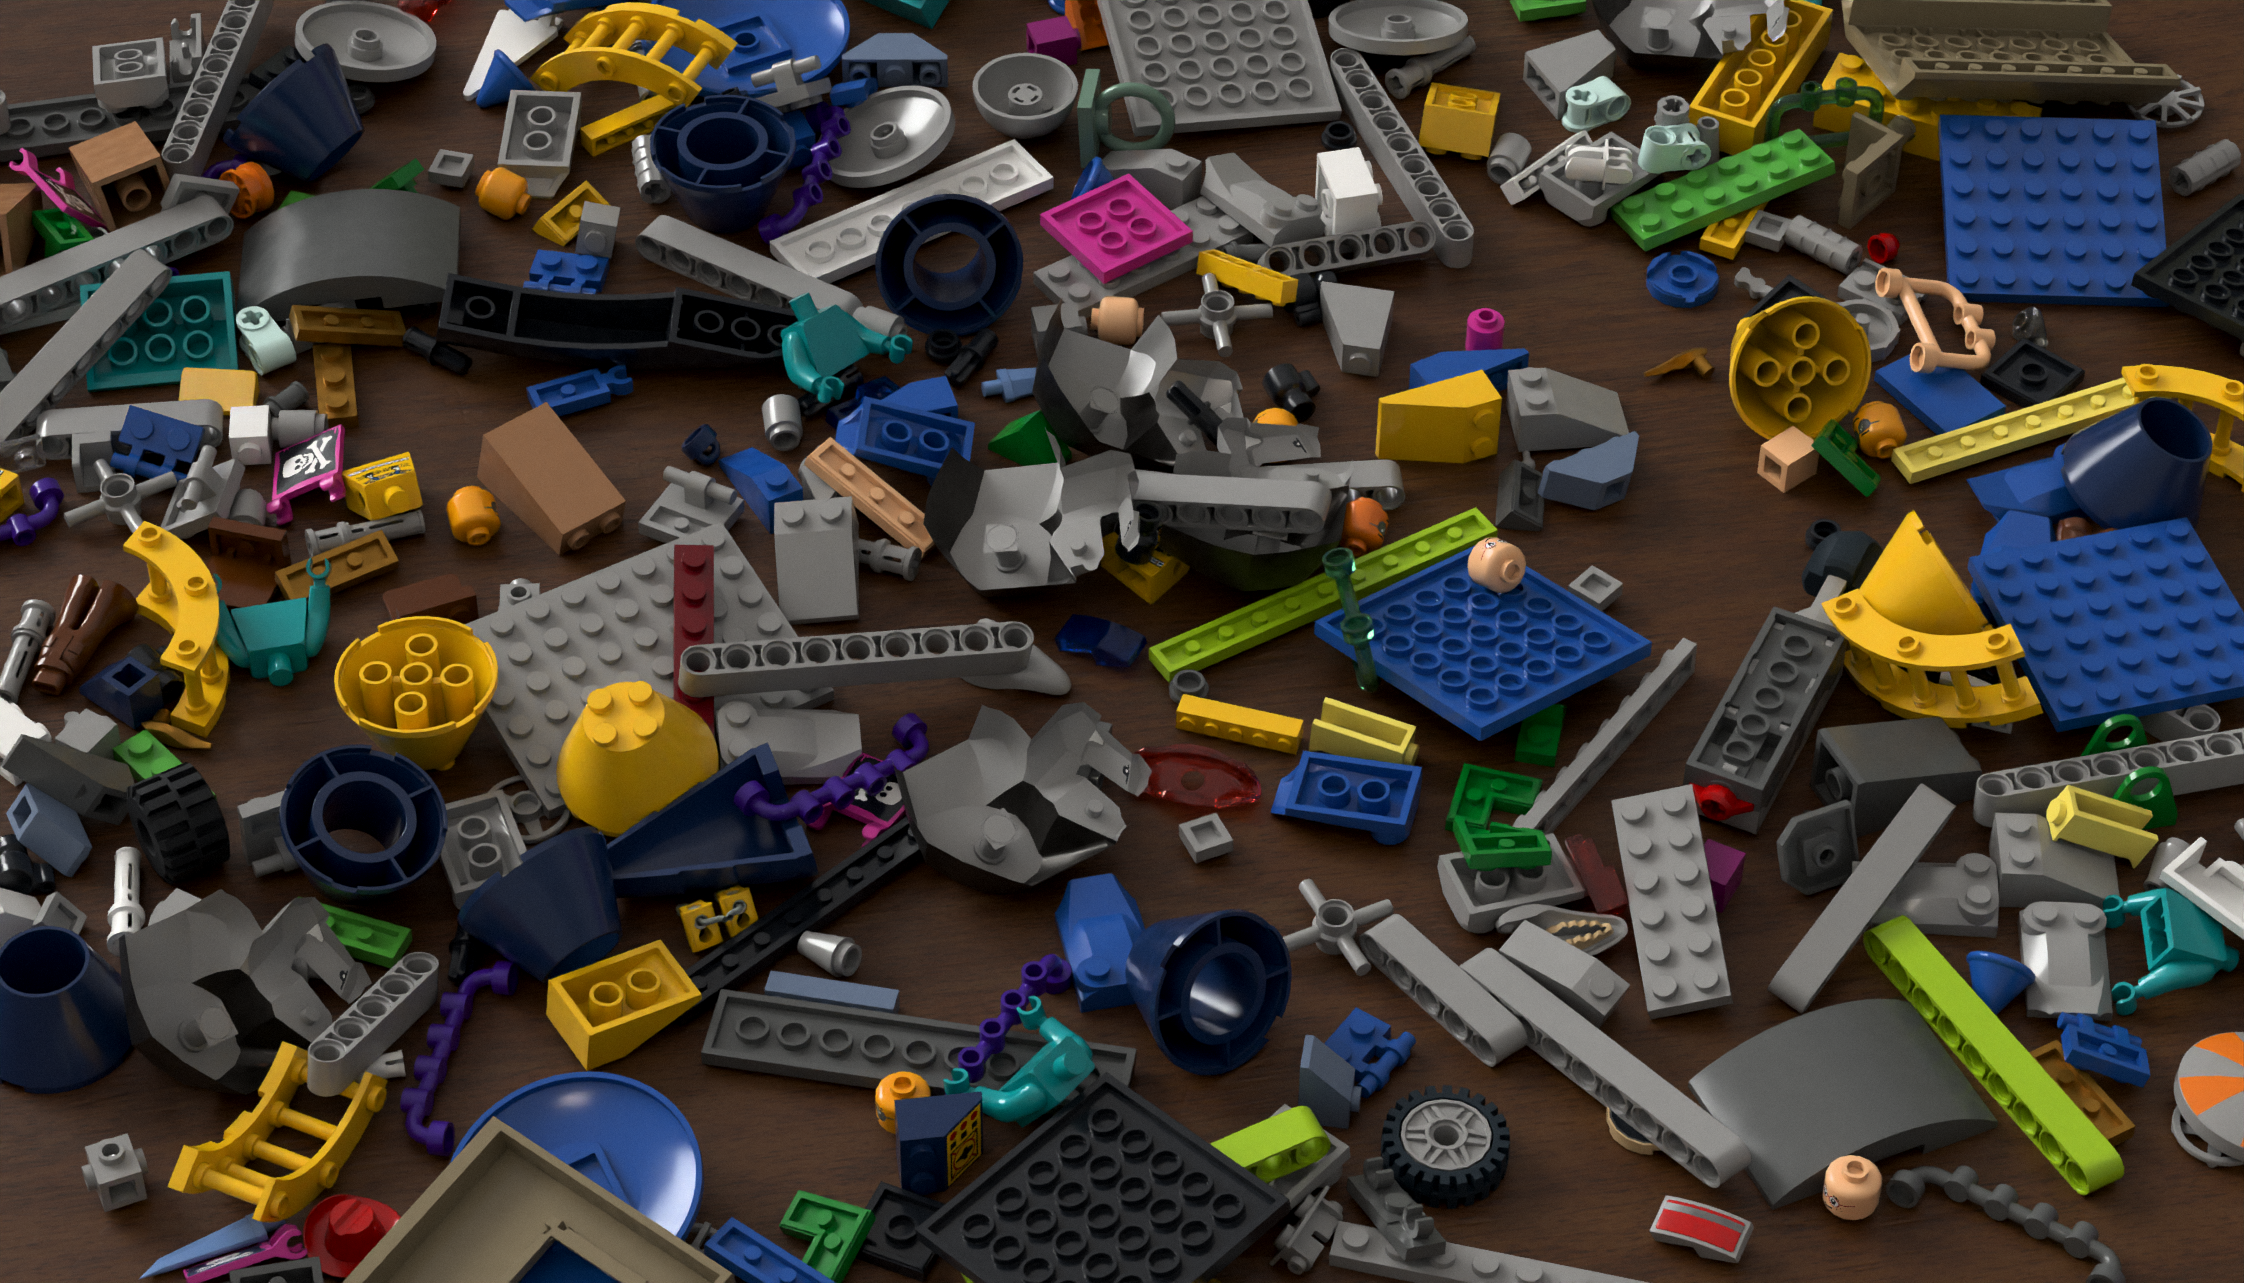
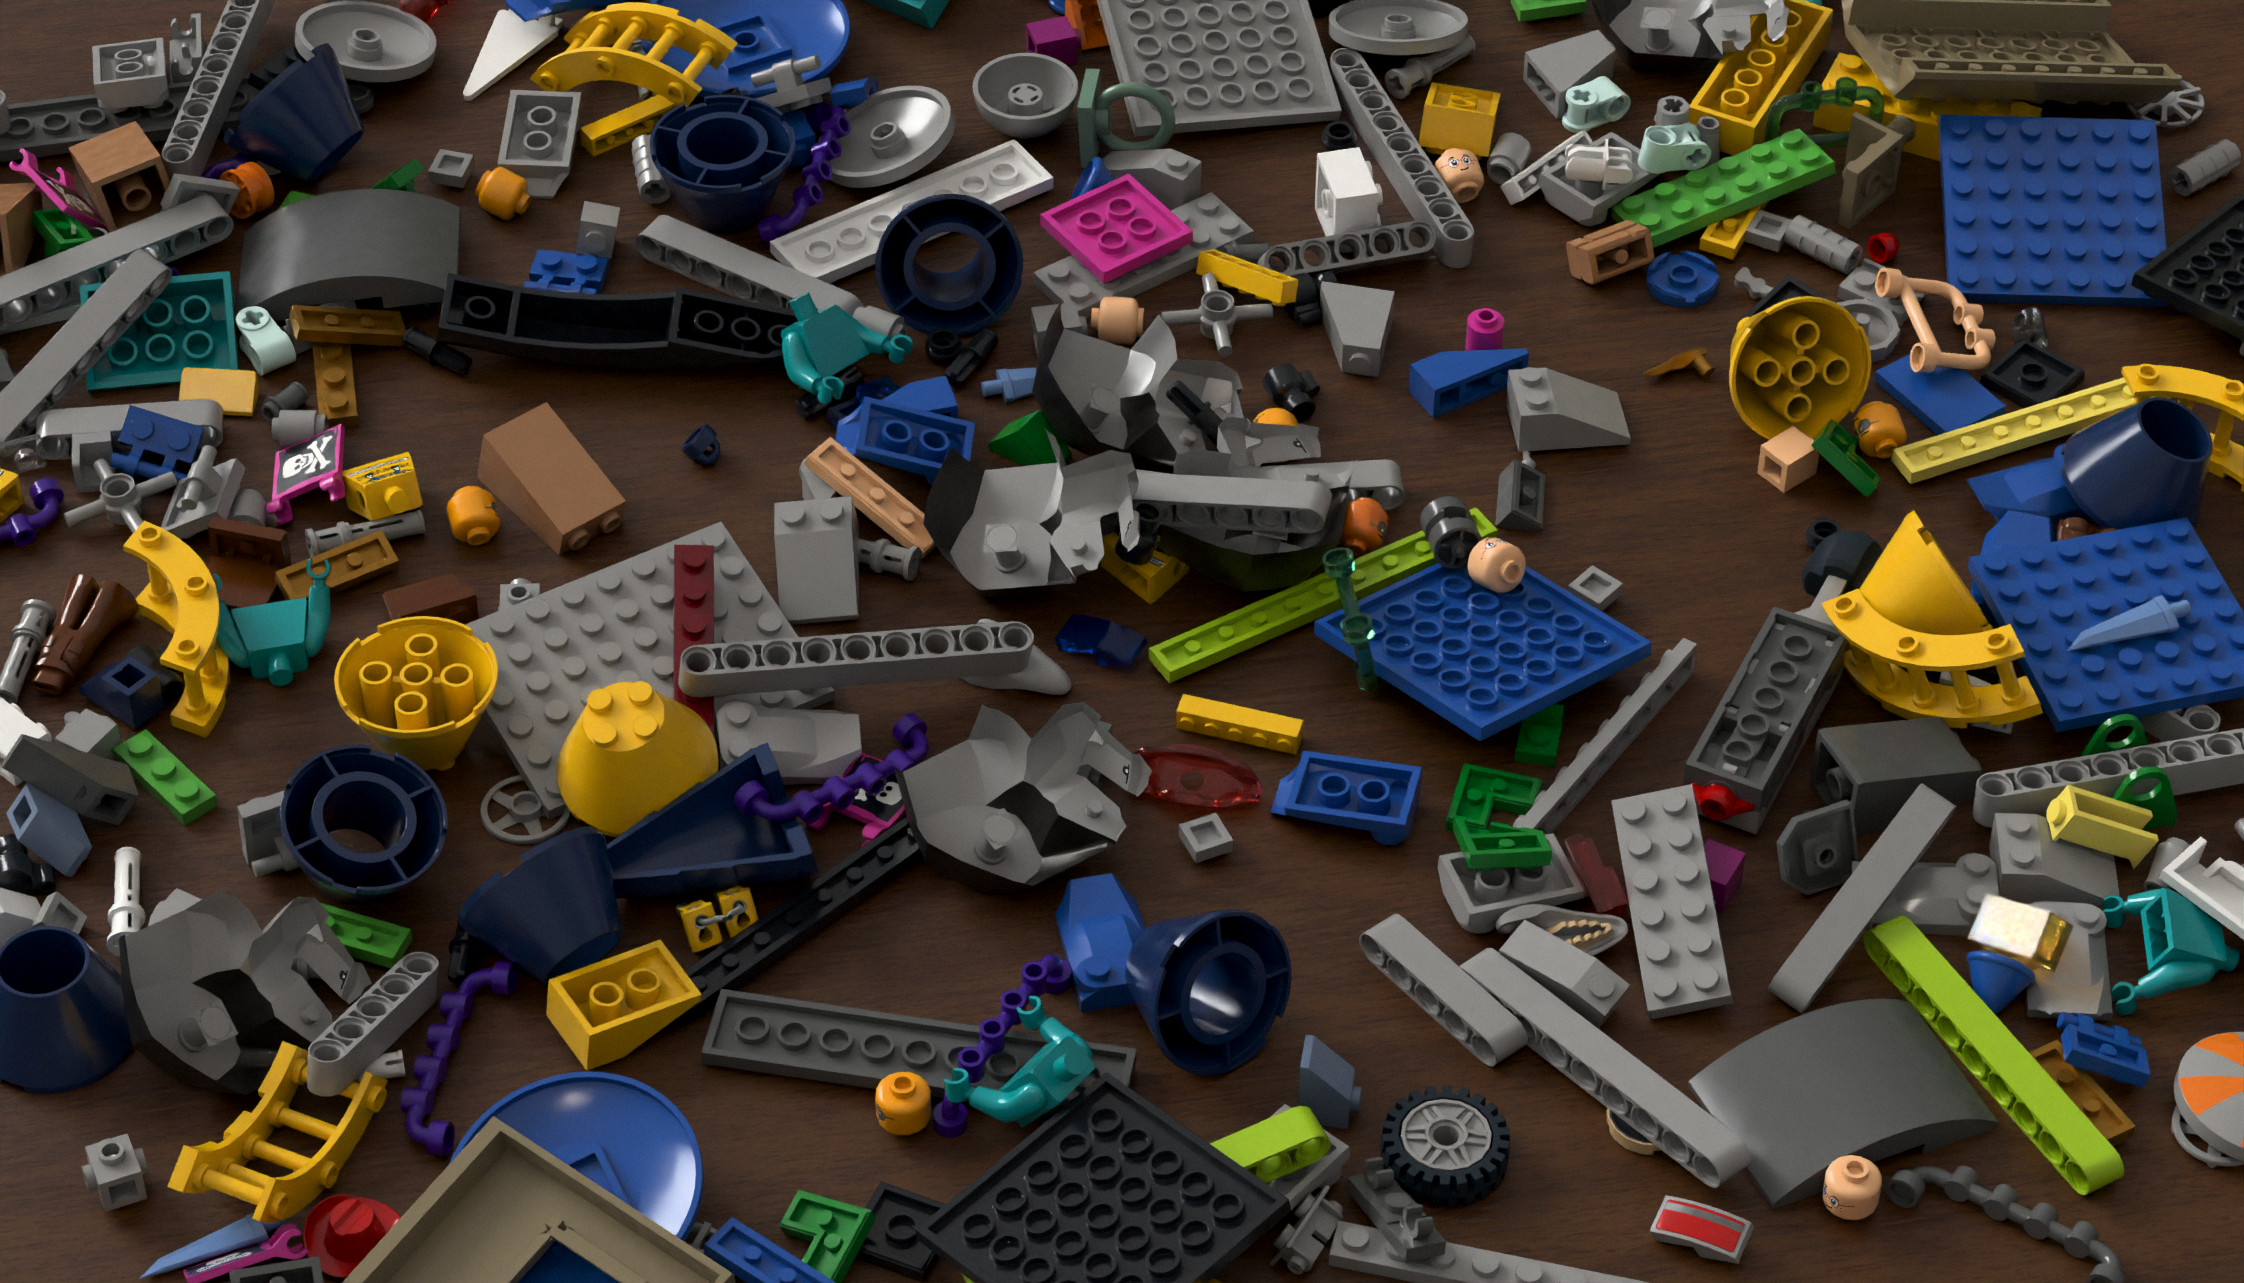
(171, 735): pearl gold bar -> none
(178, 823): black wheel -> none
(251, 434): white brick -> none
(479, 843): light grey slope -> none
(500, 80): blue hat -> none
(563, 220): yellow slope -> none
(581, 390): blue plate -> none
(690, 505): light grey plate -> none
(761, 482): blue slope -> none
(782, 422): light grey brick -> none
(832, 992): sand blue piece -> none
(833, 953): light grey cone -> none
(896, 61): sand blue slope -> none
(937, 1139): dark blue slope -> none
(1189, 683): dark grey plate -> none
(1258, 205): light grey slope -> none
(1336, 926): light grey bar -> none
(1360, 1040): blue plate -> none
(1362, 734): light yellow window -> none
(1441, 421): yellow slope -> none
(1449, 531): none -> dark grey wheel
(1460, 173): none -> light nougat head
(1593, 475): sand blue slope -> none
(1610, 252): none -> medium nougat brick
(2020, 932): none -> clear yellow brick
(2145, 620): none -> medium blue bar

